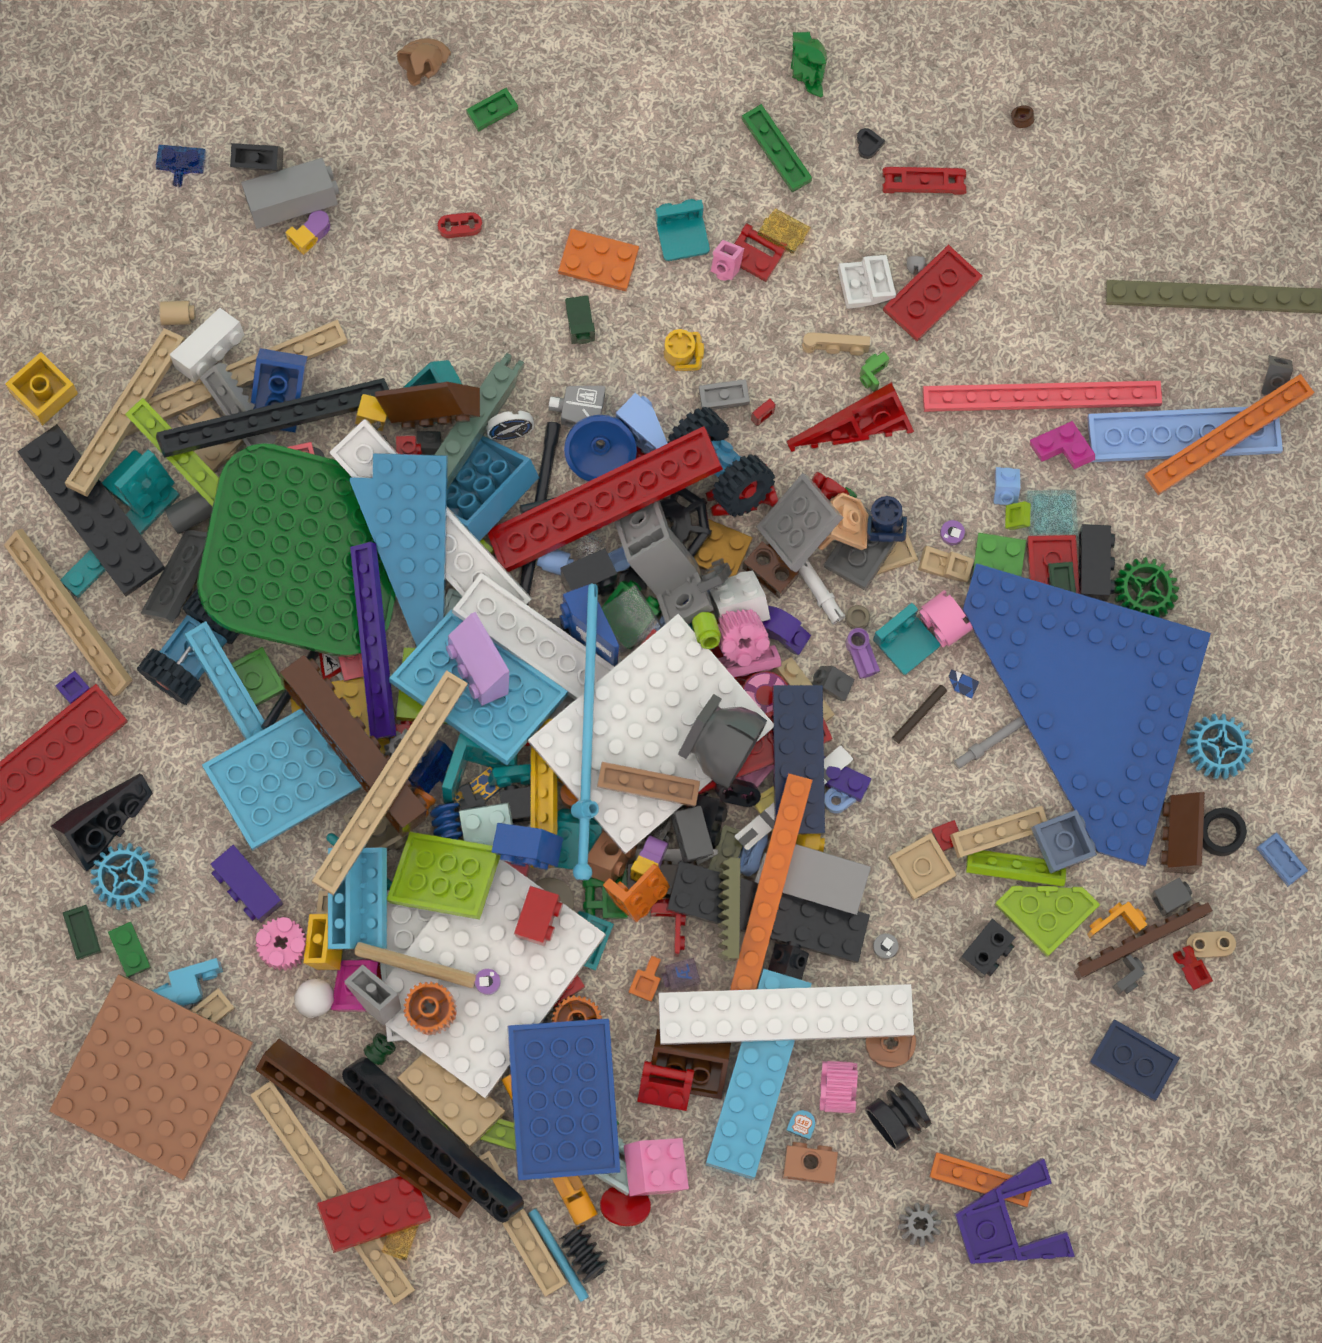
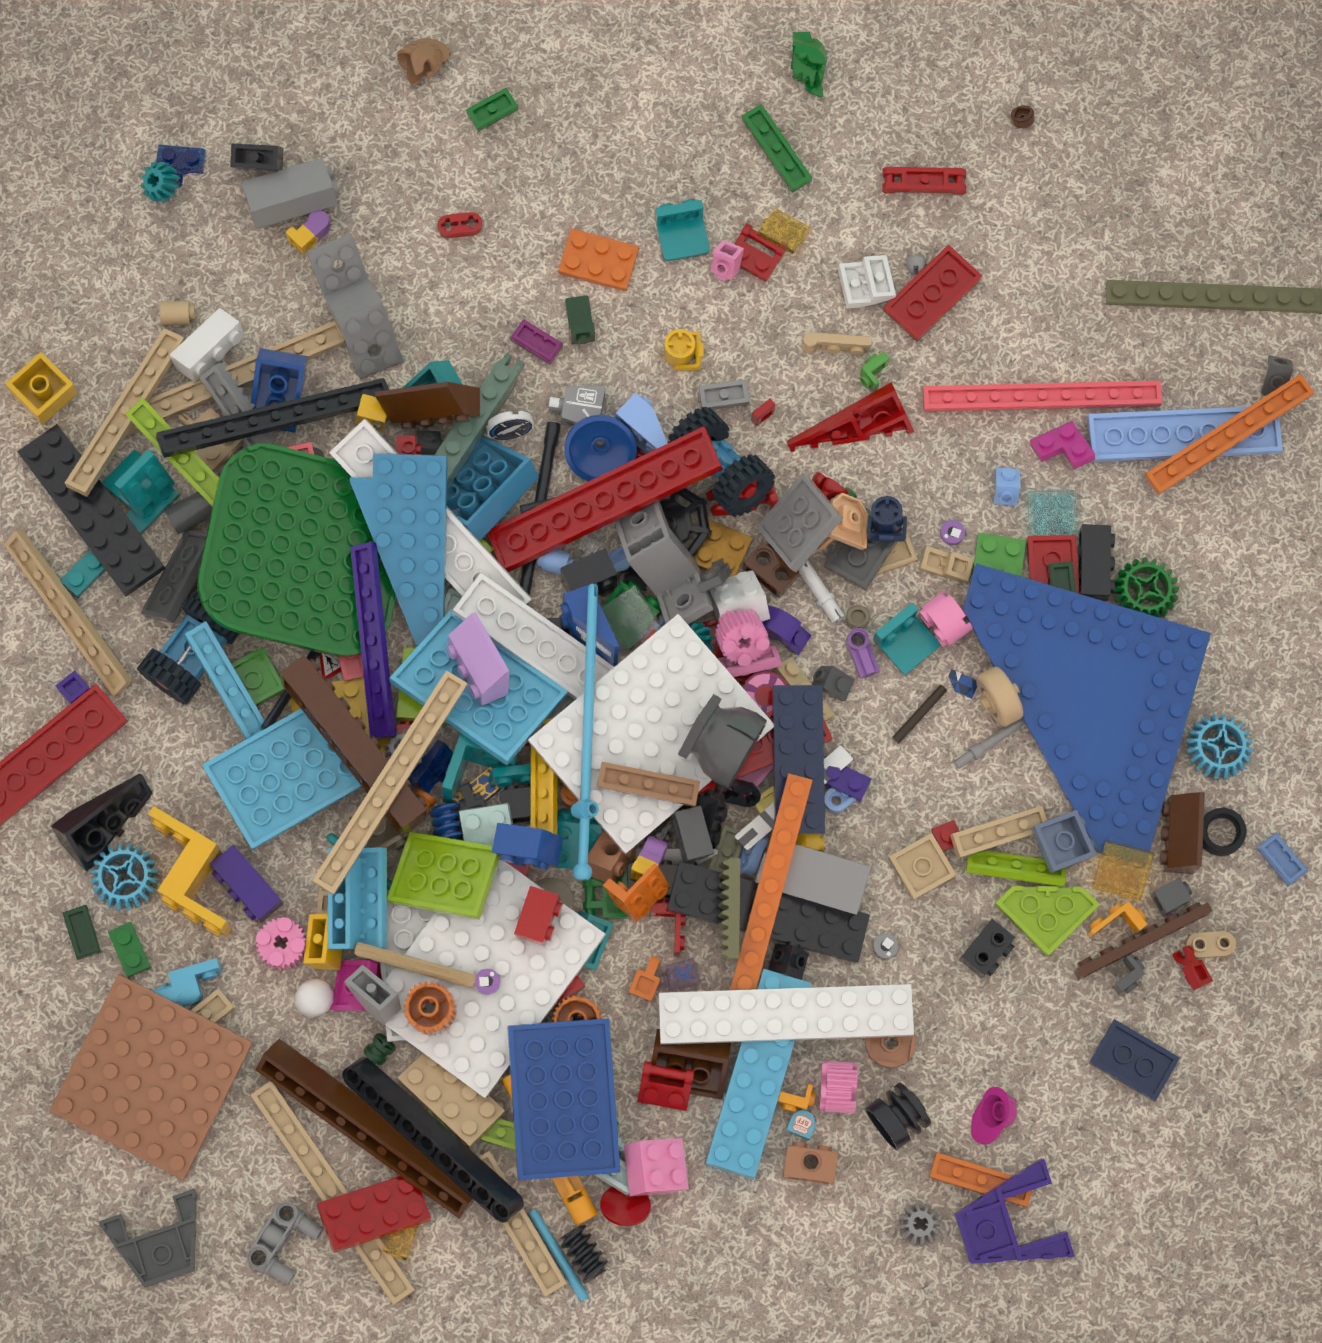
(160, 181): none -> teal gear
(162, 1252): none -> dark grey wing
(188, 872): none -> yellow bracket
(275, 1235): none -> light grey piece
(355, 306): none -> light grey bracket
(536, 342): none -> magenta plate
(706, 630): lime brick -> none
(792, 1102): none -> light orange bracket
(868, 143): black tile -> none
(992, 1115): none -> dark pink piece
(999, 696): none -> tan wheel
(1017, 515): lime plate -> none
(1123, 870): none -> clear yellow plate

